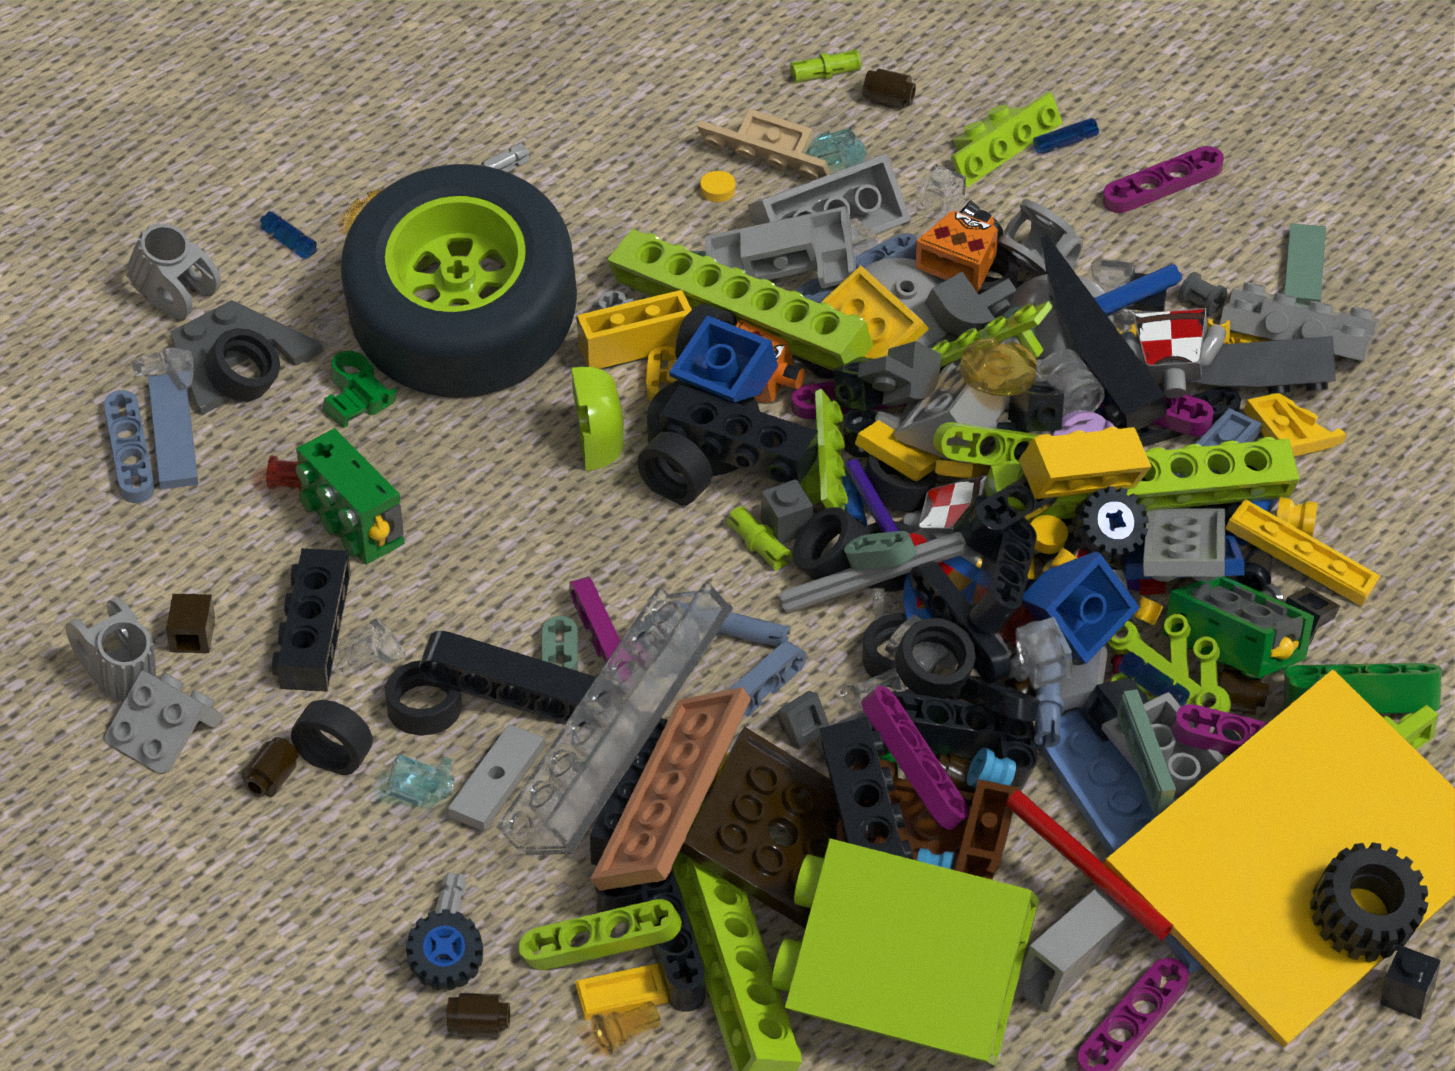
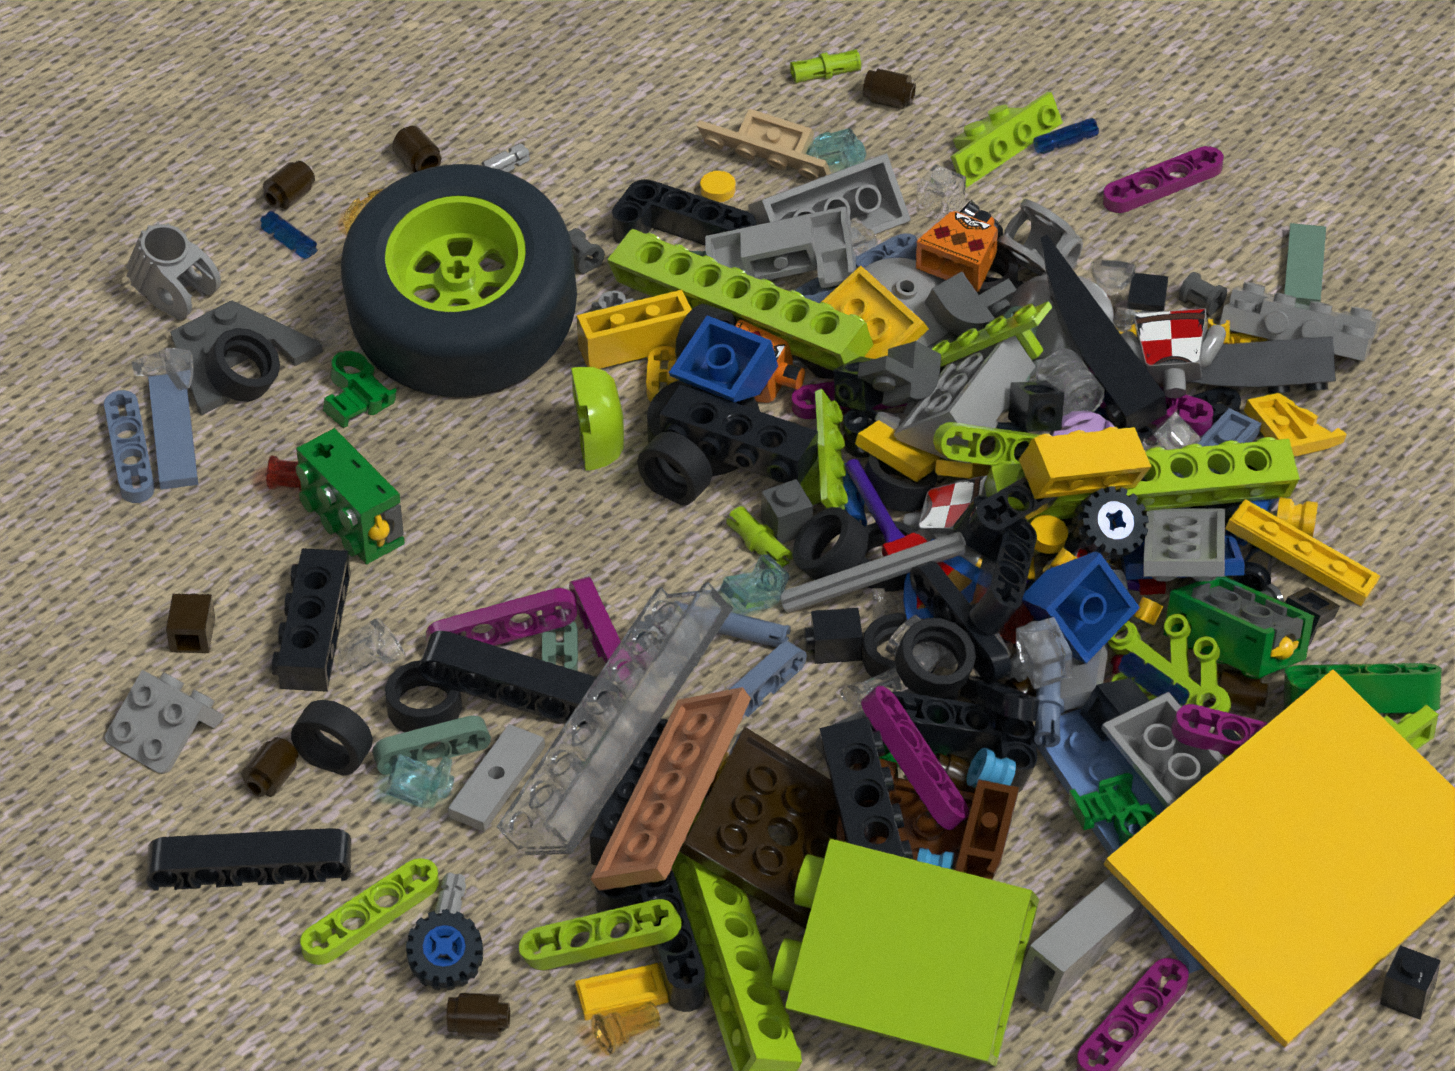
(120, 668): light grey piece -> none
(248, 858): none -> black beam
(288, 184): none -> dark brown brick
(365, 907): none -> lime beam
(416, 149): none -> dark brown brick
(467, 733): none -> sand green beam
(500, 616): none -> magenta beam
(584, 248): none -> dark grey bush
(674, 211): none -> black beam
(756, 589): none -> clear light blue bracket
(803, 718): dark grey tile -> none
(834, 635): none -> black brick
(880, 550): sand green beam -> none
(998, 367): clear yellow tile -> none
(1089, 865): red piece -> none
(1111, 803): none -> green piece
(1139, 289): blue axle -> none
(1145, 751): sand green tile -> none
(1171, 434): none -> clear brick
(1384, 876): black tyre -> none

